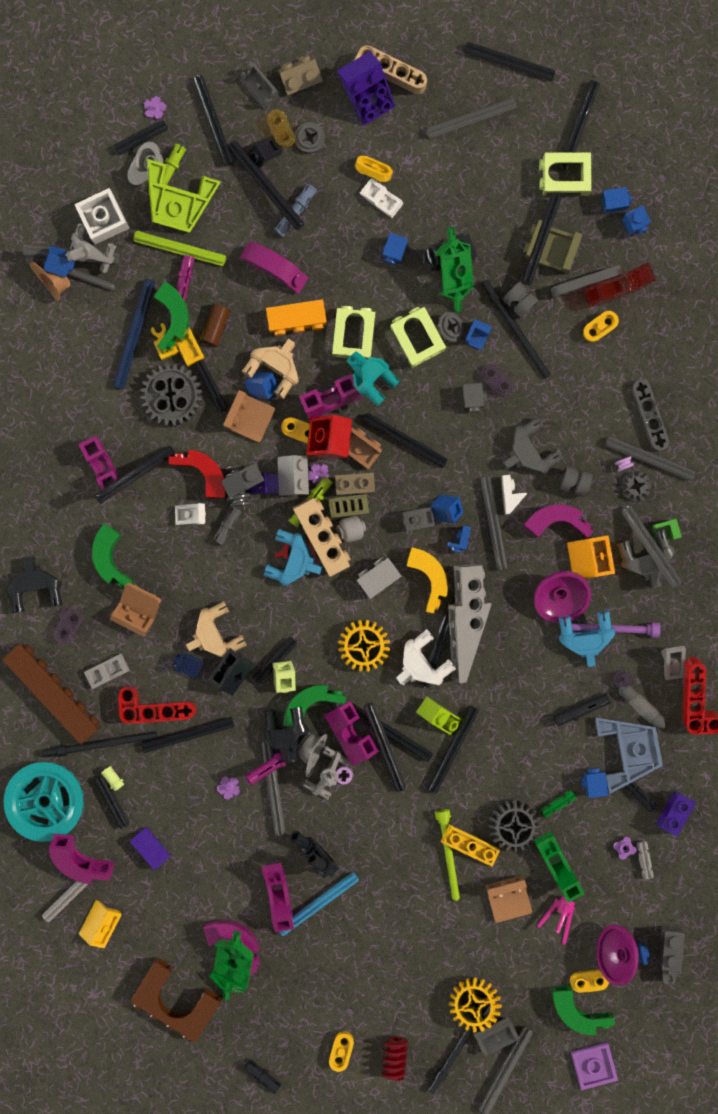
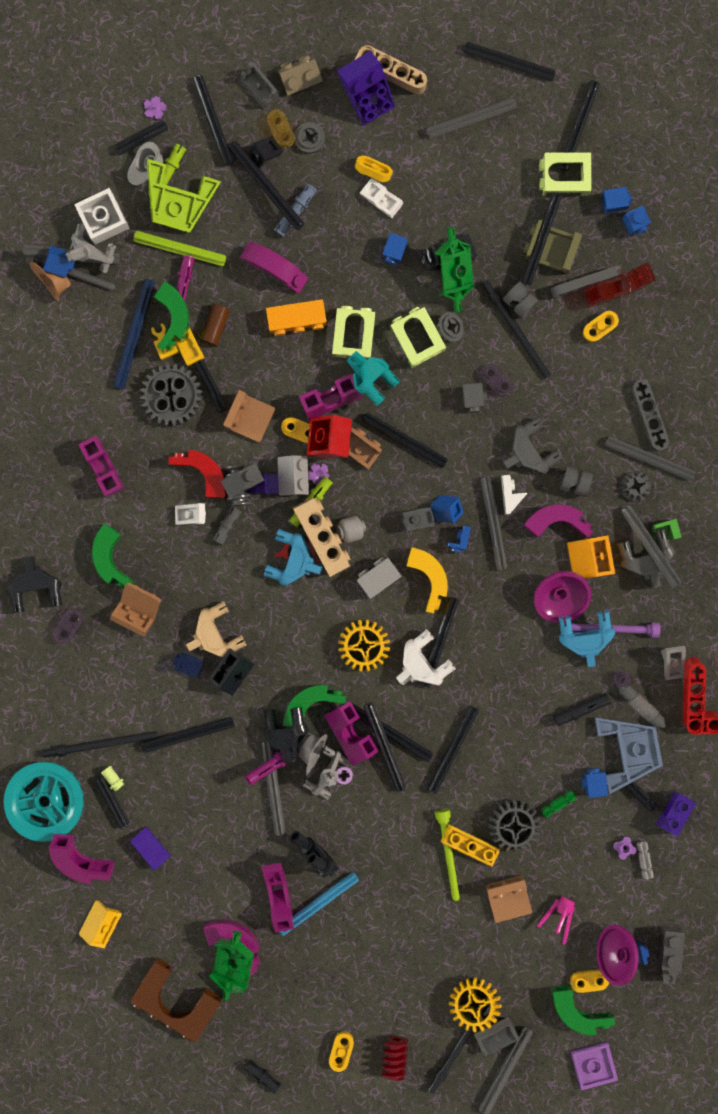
(51, 693): reddish brown brick -> none
(67, 897): light grey axle -> none
(106, 671): light grey slope -> none
(134, 474): black axle -> none
(158, 709): red beam -> none
(228, 787): medium lavender plant -> none
(261, 385): blue panel -> none
(278, 360): tan connector -> none
(279, 655): black axle -> none
(284, 677): yellowish green brick -> none
(350, 513): olive slope -> none
(355, 484): dark tan brick -> none
(438, 715): lime slope -> none
(463, 637): light grey brick -> none
(478, 334): blue panel -> none
(559, 867): green arch -> none
(625, 463): lavender bush -> none

